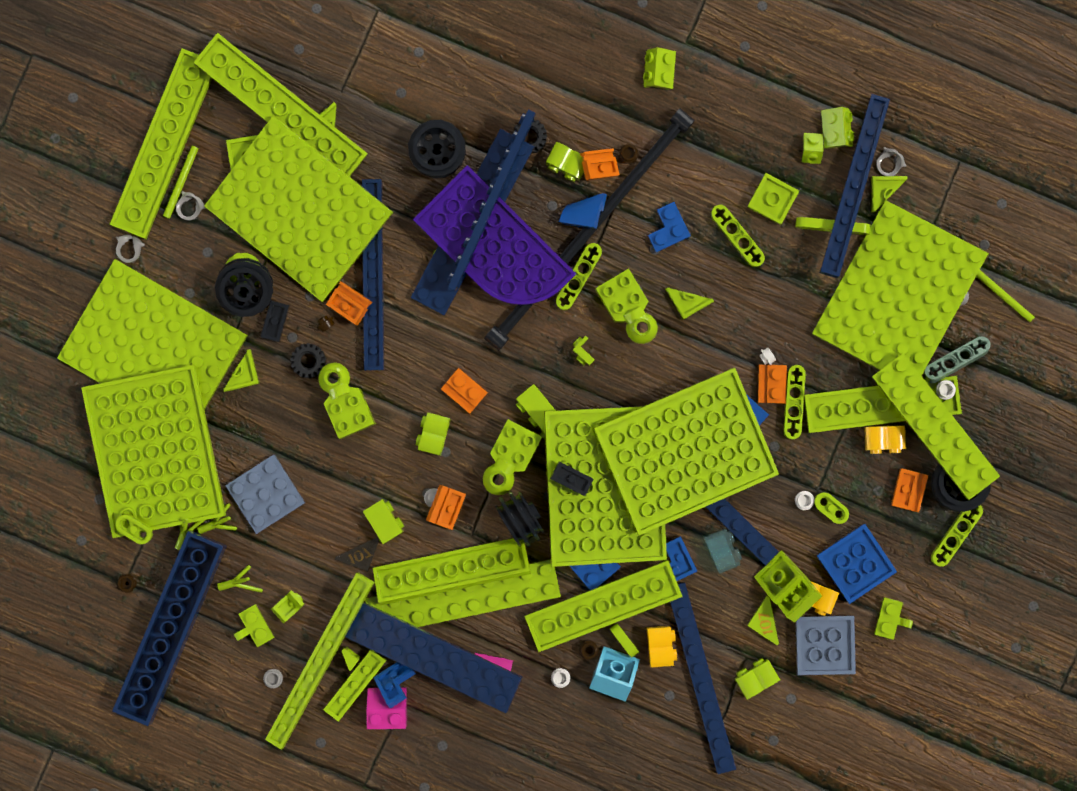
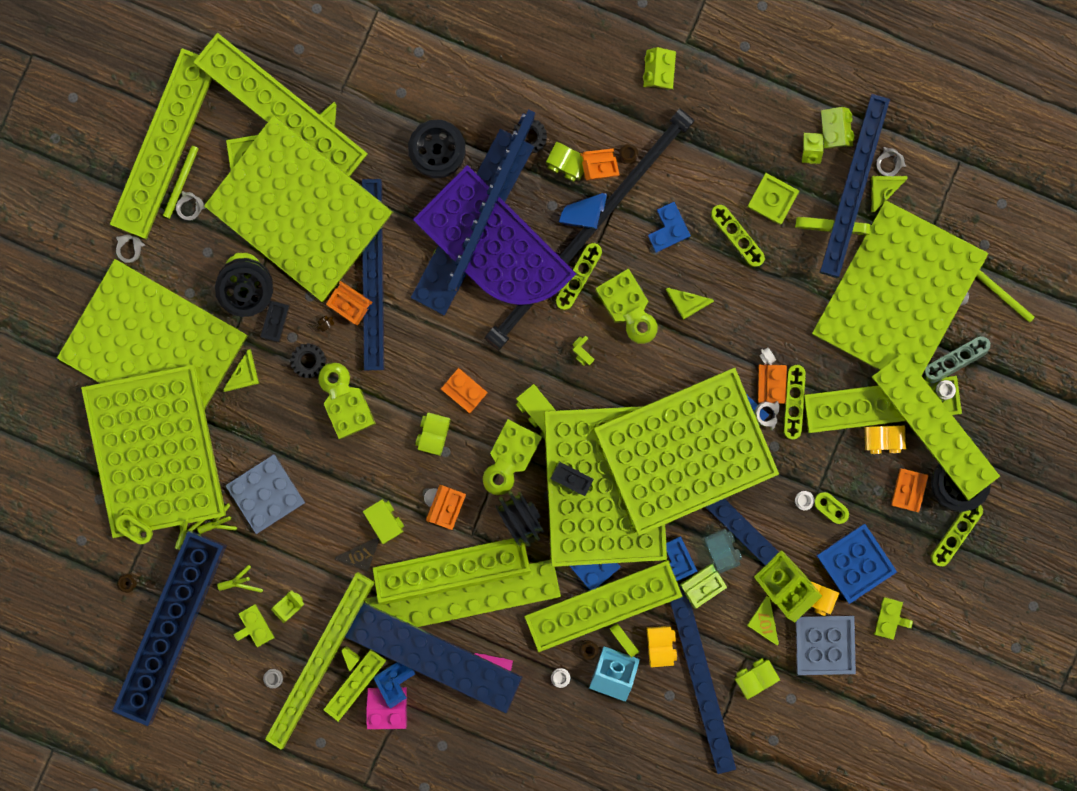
(703, 586): none -> lime plate
(771, 423): none -> light grey piece

